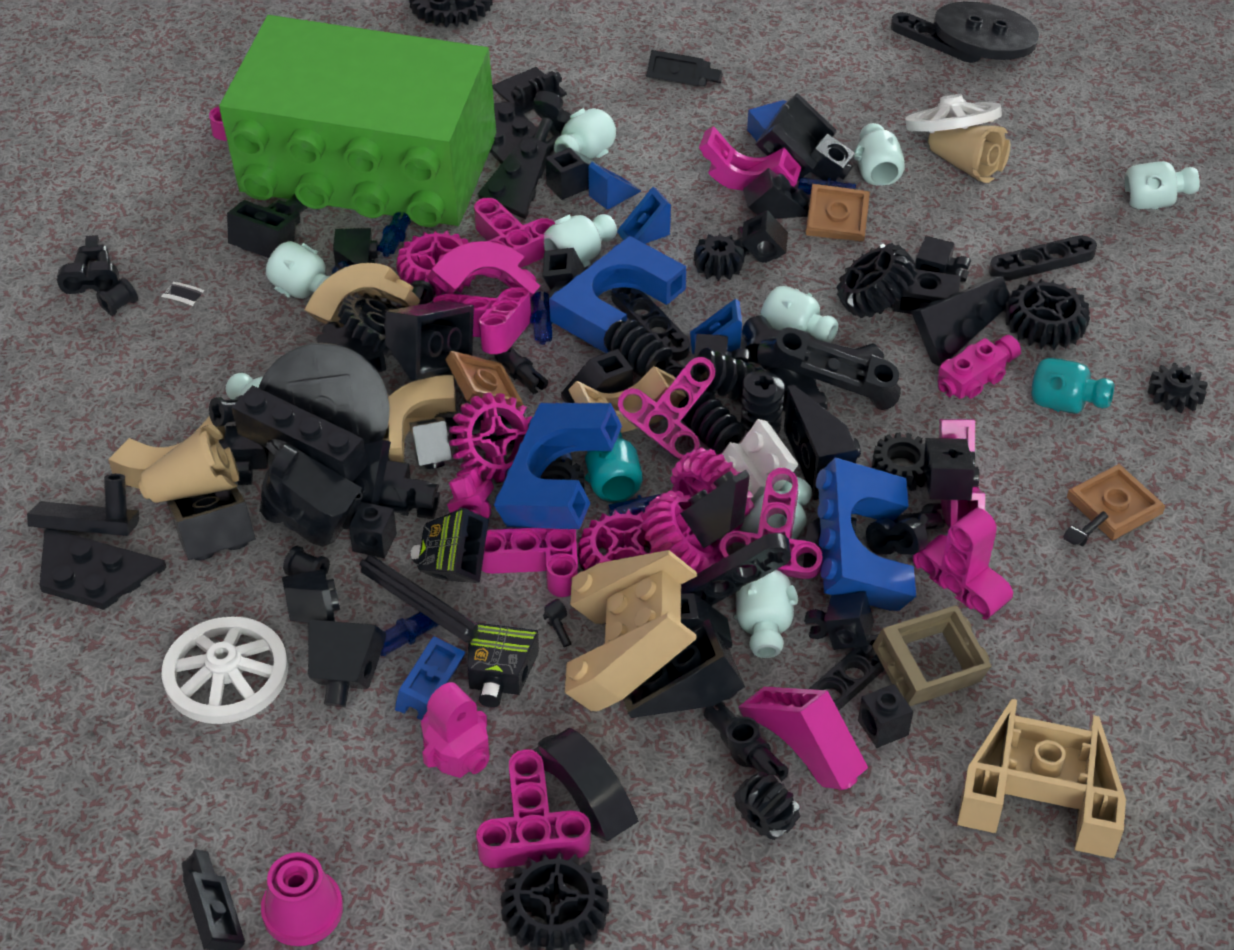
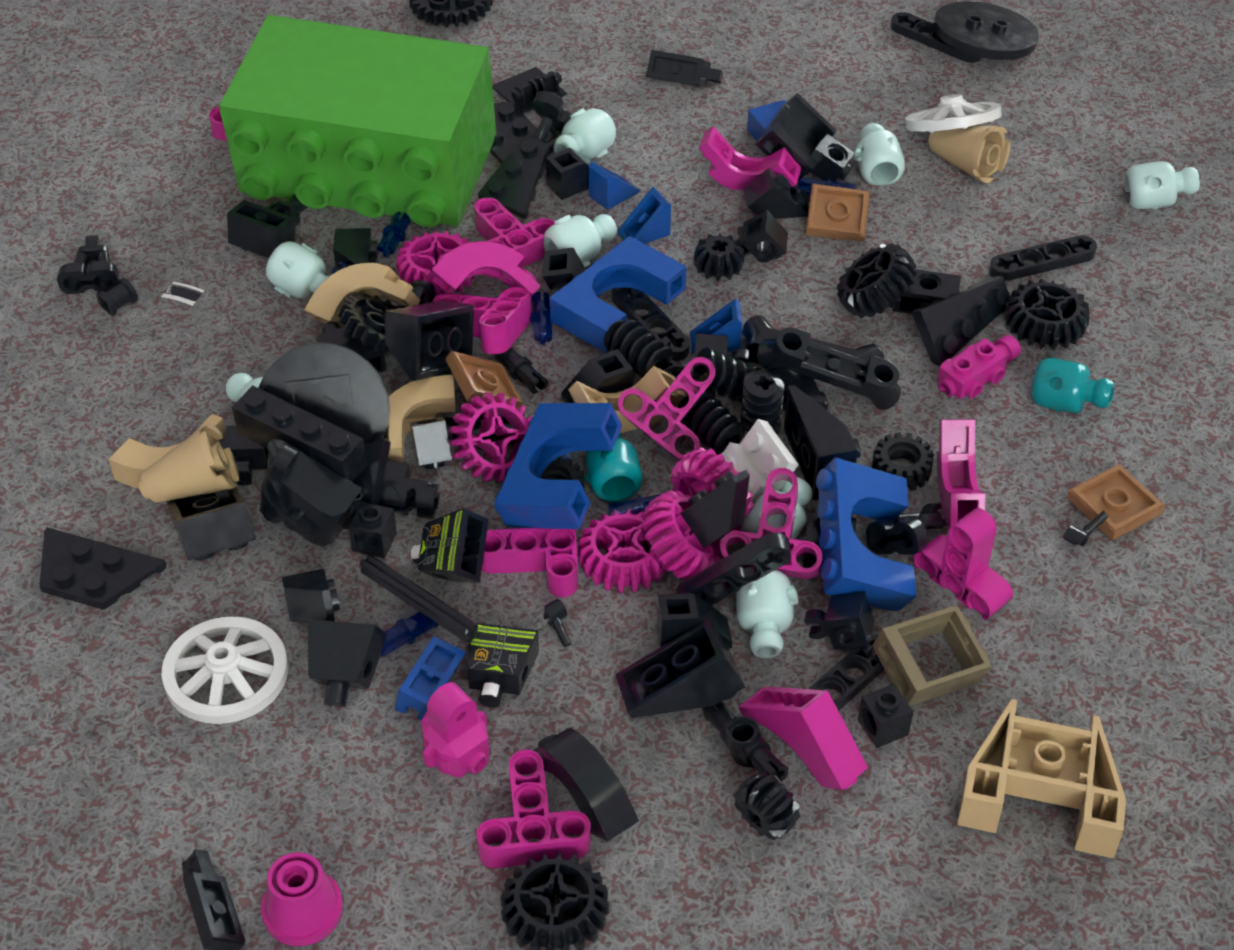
(111, 519): black piece -> none
(221, 411): black bush -> none
(299, 561): black bush -> none
(470, 492): dark pink hips -> none
(642, 630): tan wedge -> none
(795, 309): light aqua piece -> none
(936, 256): black brick -> none
(949, 469): black brick -> none
(1177, 387): black gear -> none

